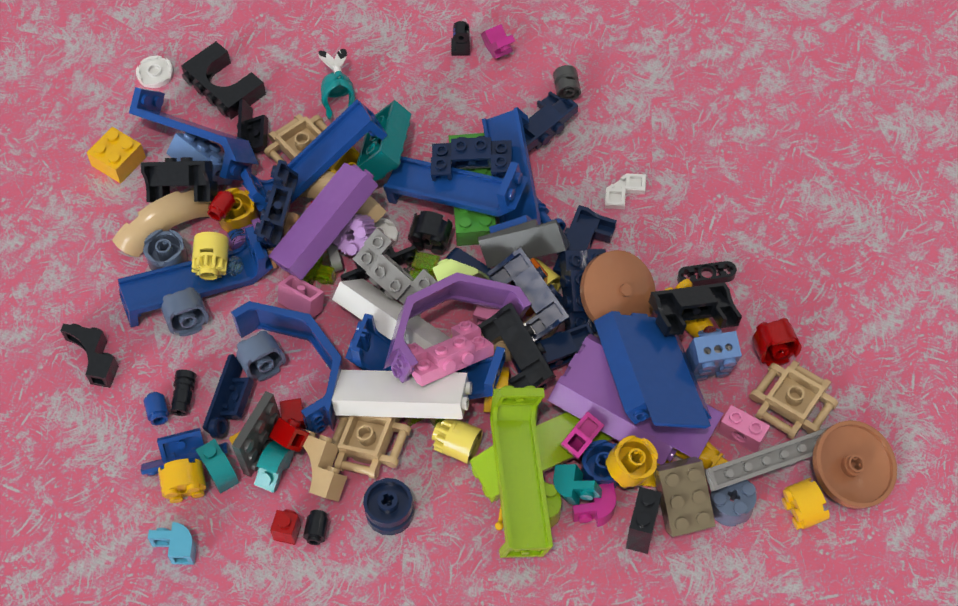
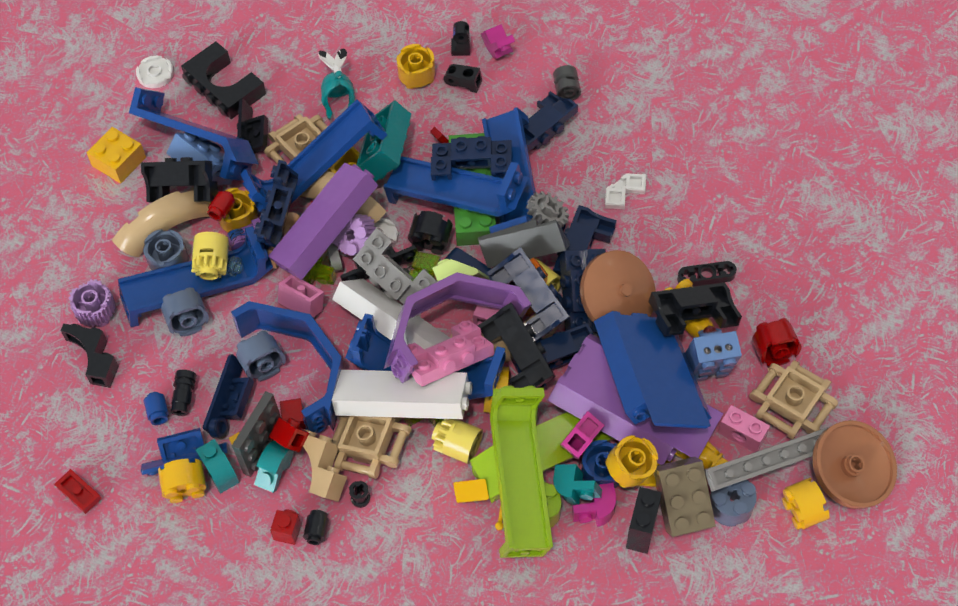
(78, 491): none -> red plate
(92, 303): none -> lavender brick
(178, 539): medium azure brick -> none
(360, 488): none -> black bush
(388, 506): dark blue wheel -> none
(415, 66): none -> yellow brick
(438, 135): none -> red tile
(463, 76): none -> black leg
(471, 490): none -> yellow sticker
(546, 209): none -> light grey gear

